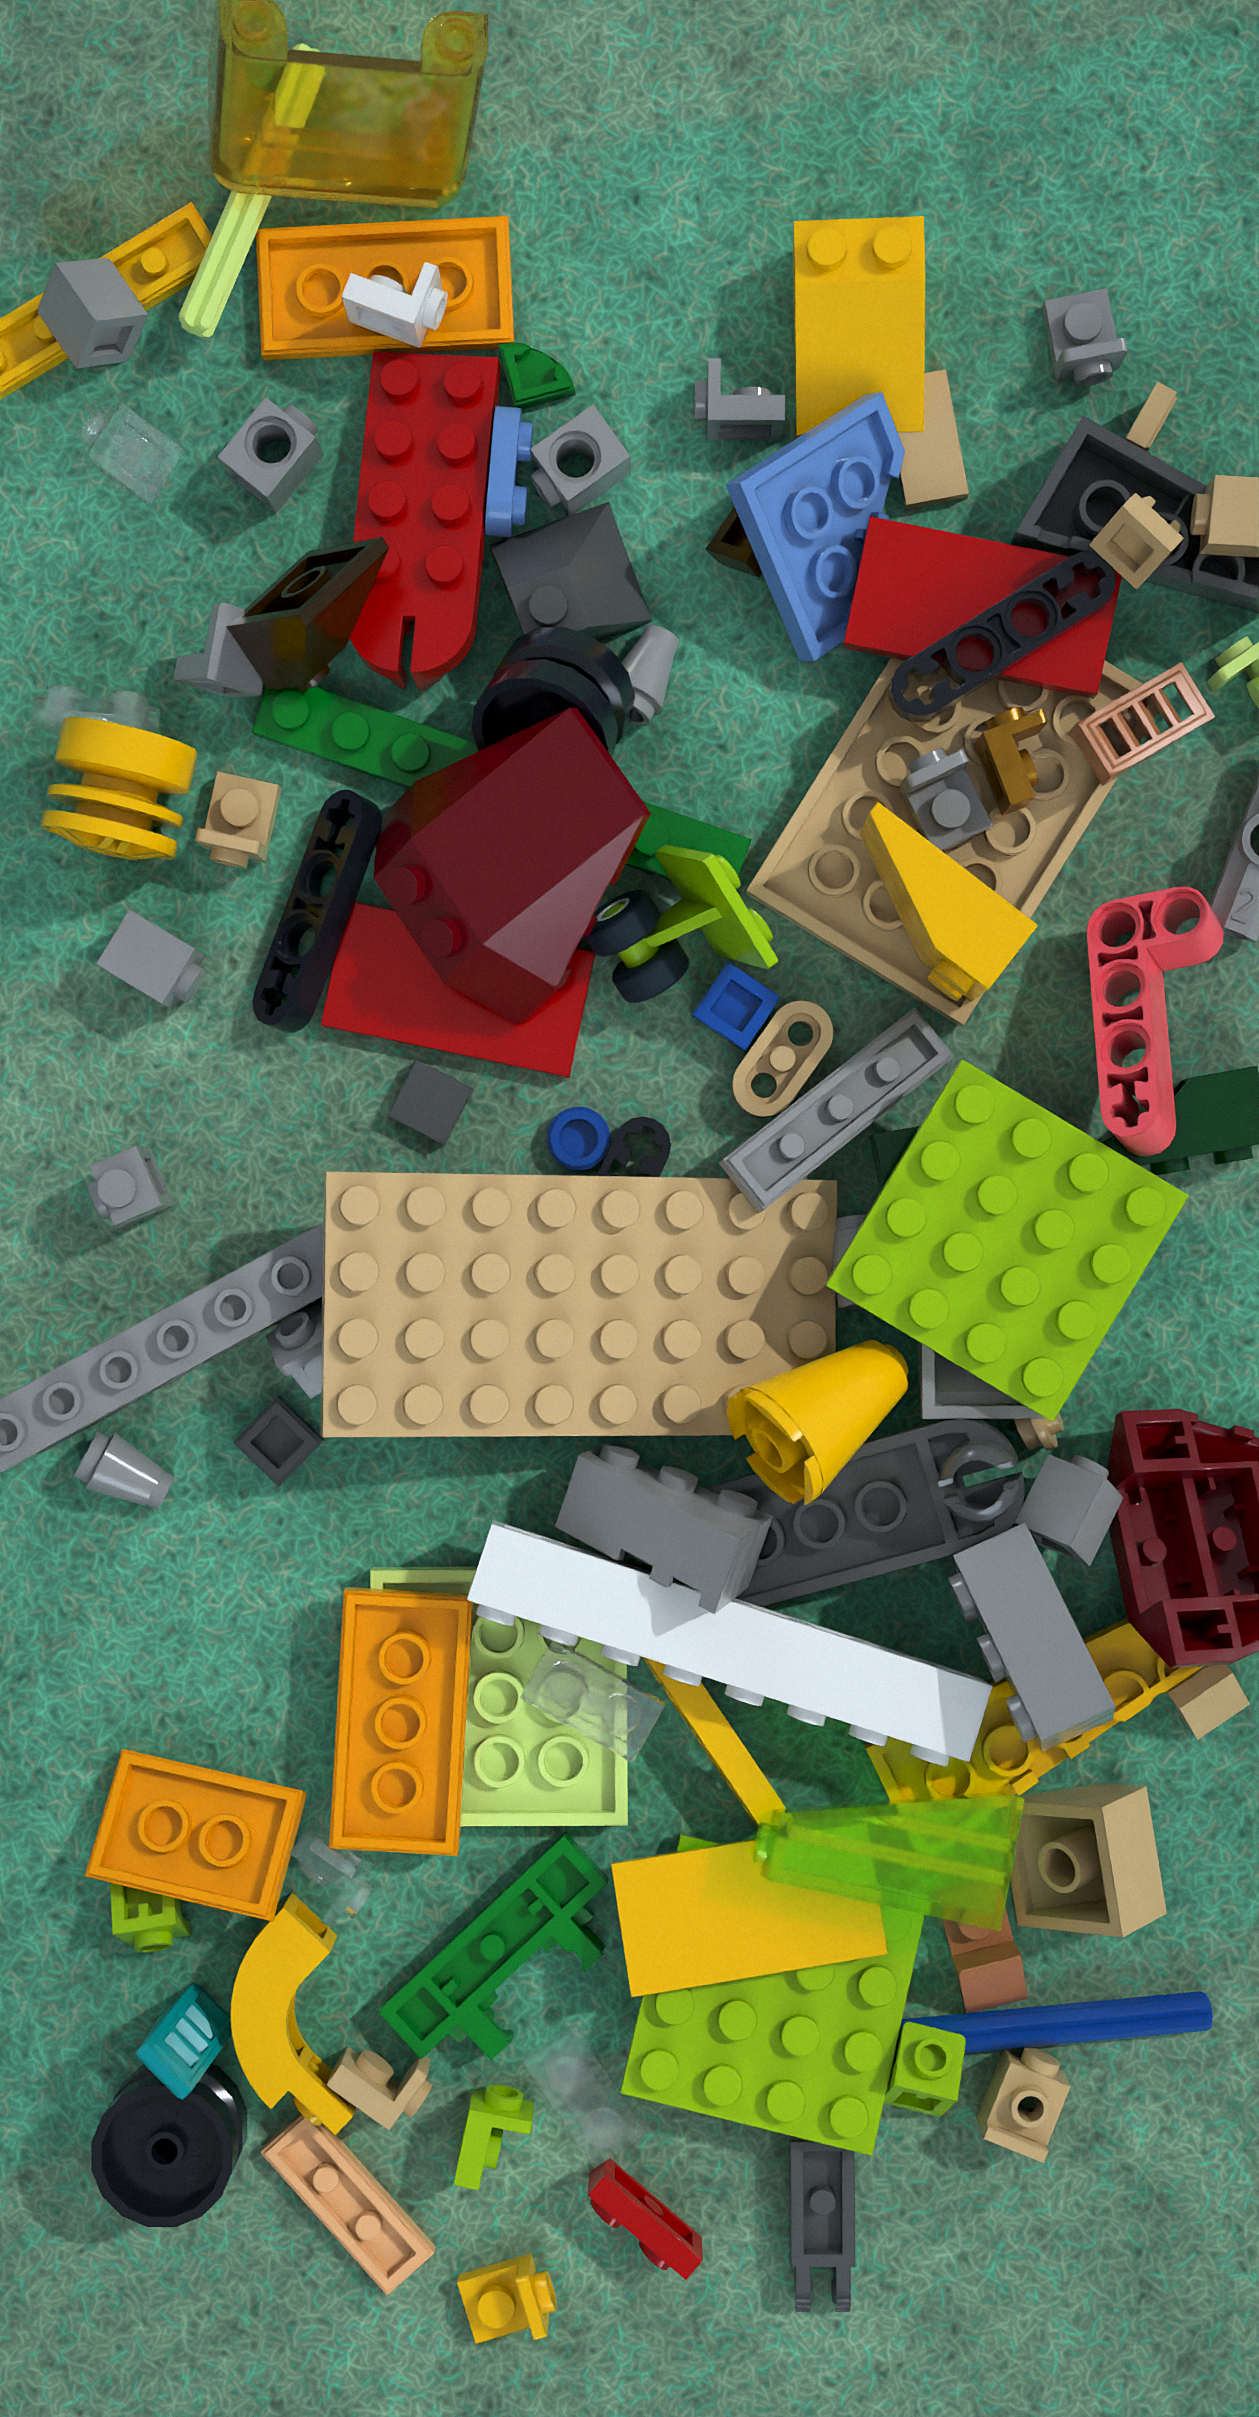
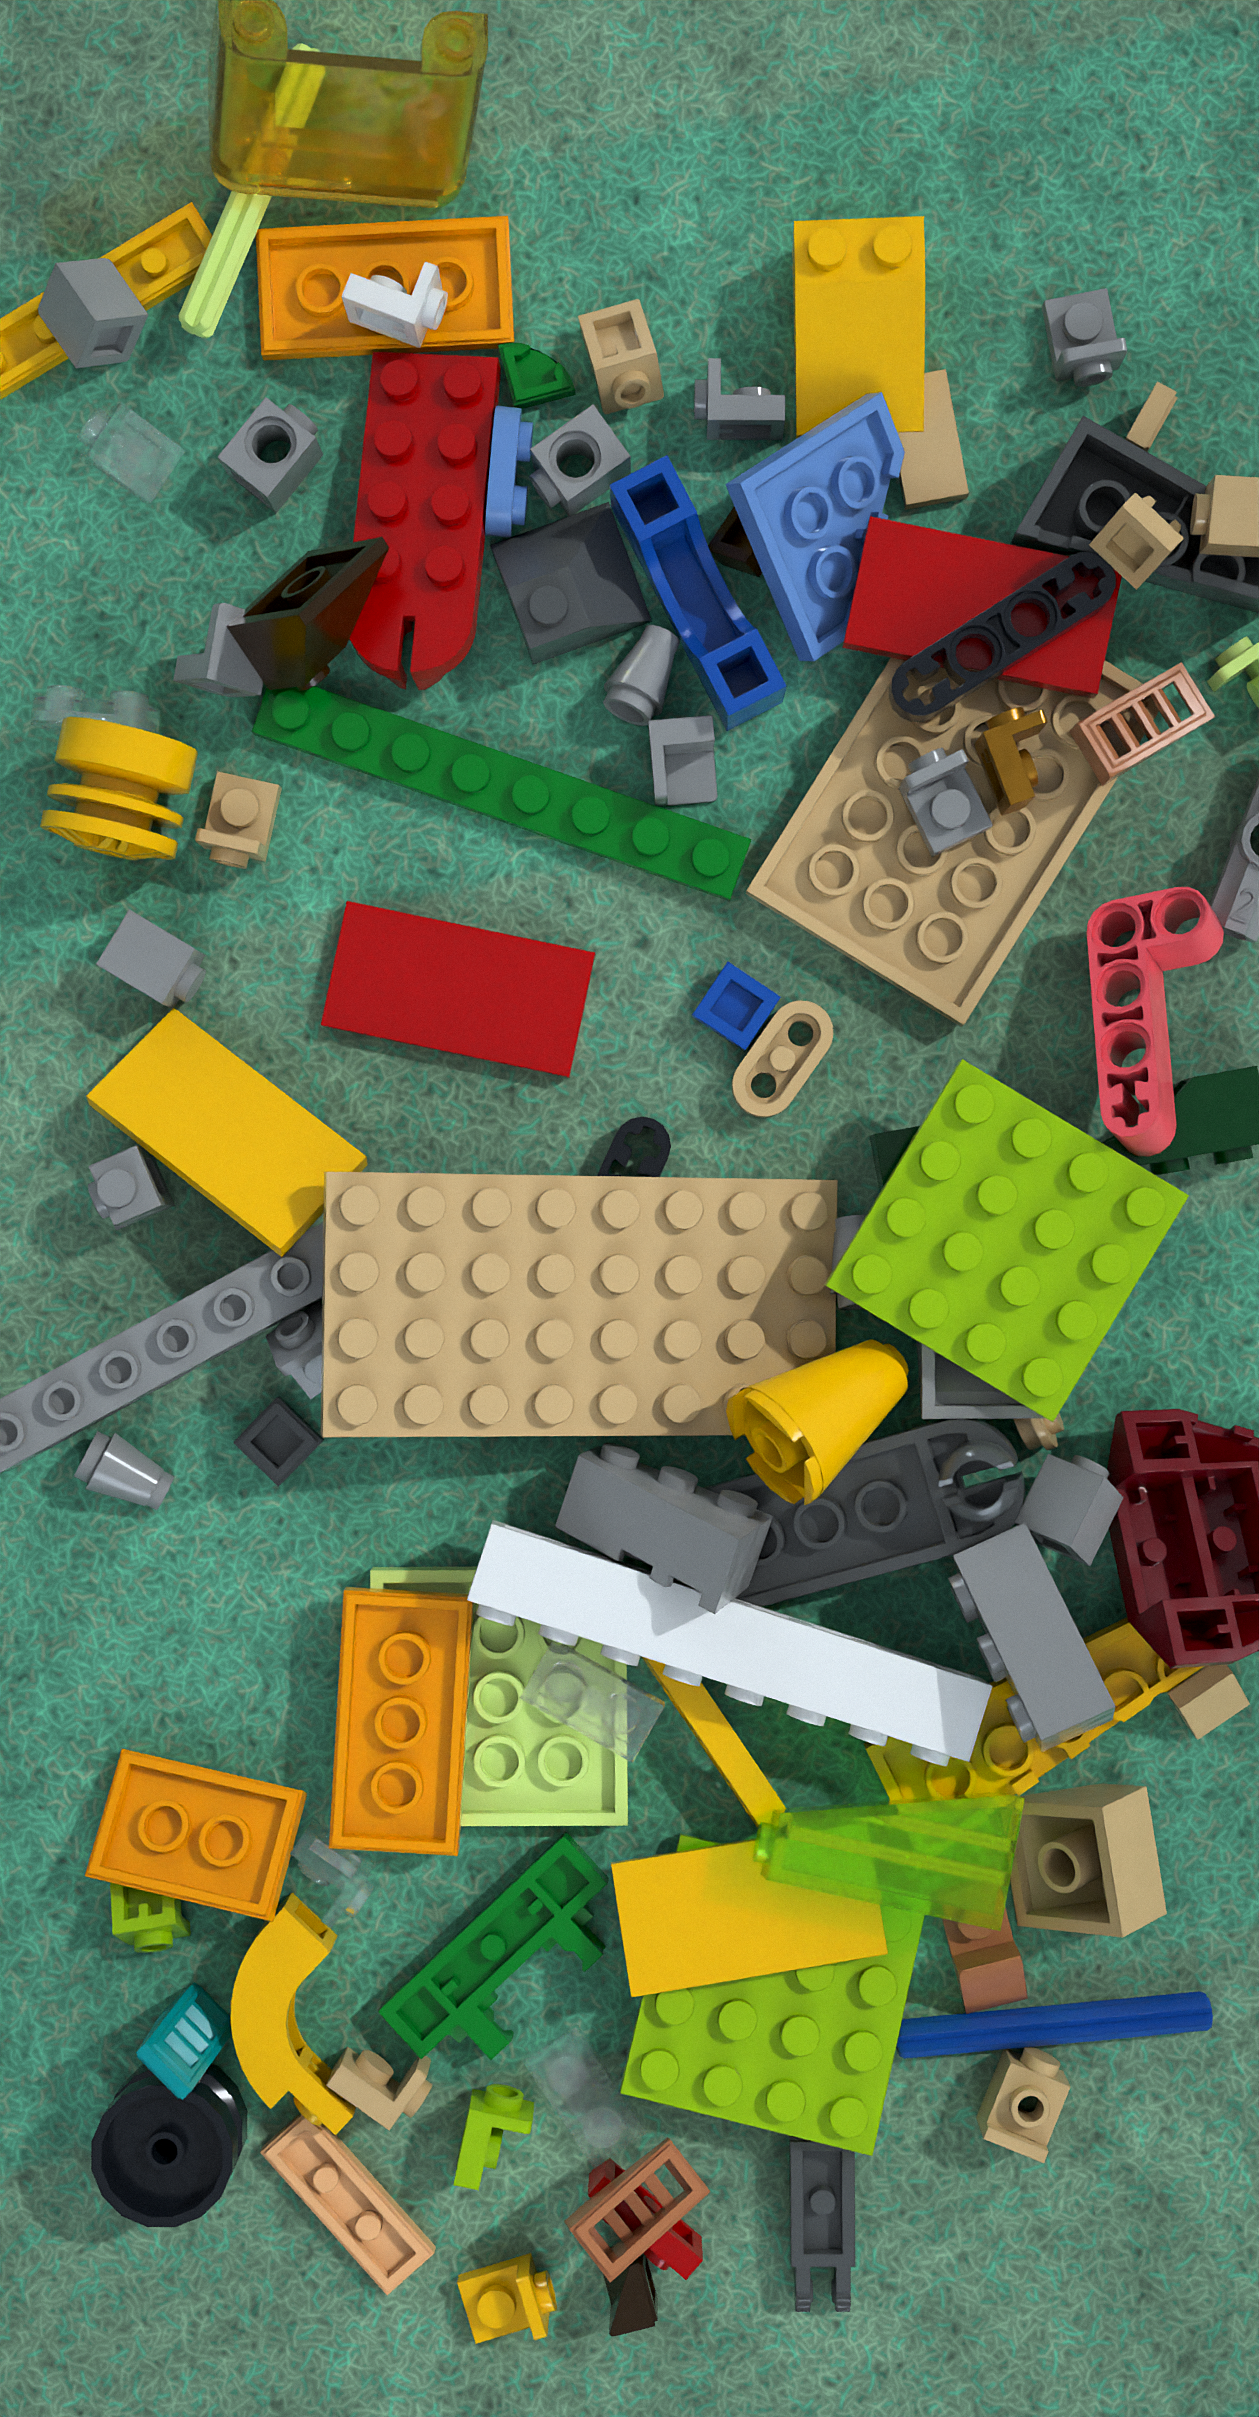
(225, 1130): none -> yellow tile
(325, 914): black beam -> none
(430, 1102): dark grey tile -> none
(510, 859): dark red wedge -> none
(549, 674): black wheel -> none
(578, 1138): blue tile -> none
(601, 2205): none -> nougat slope
(622, 356): none -> tan bracket
(632, 2299): none -> dark brown slope
(647, 941): lime plate -> none
(683, 760): none -> light grey panel
(693, 594): none -> blue arch
(836, 1110): light grey tile -> none
(926, 2069): lime bracket -> none
(949, 914): yellow slope -> none

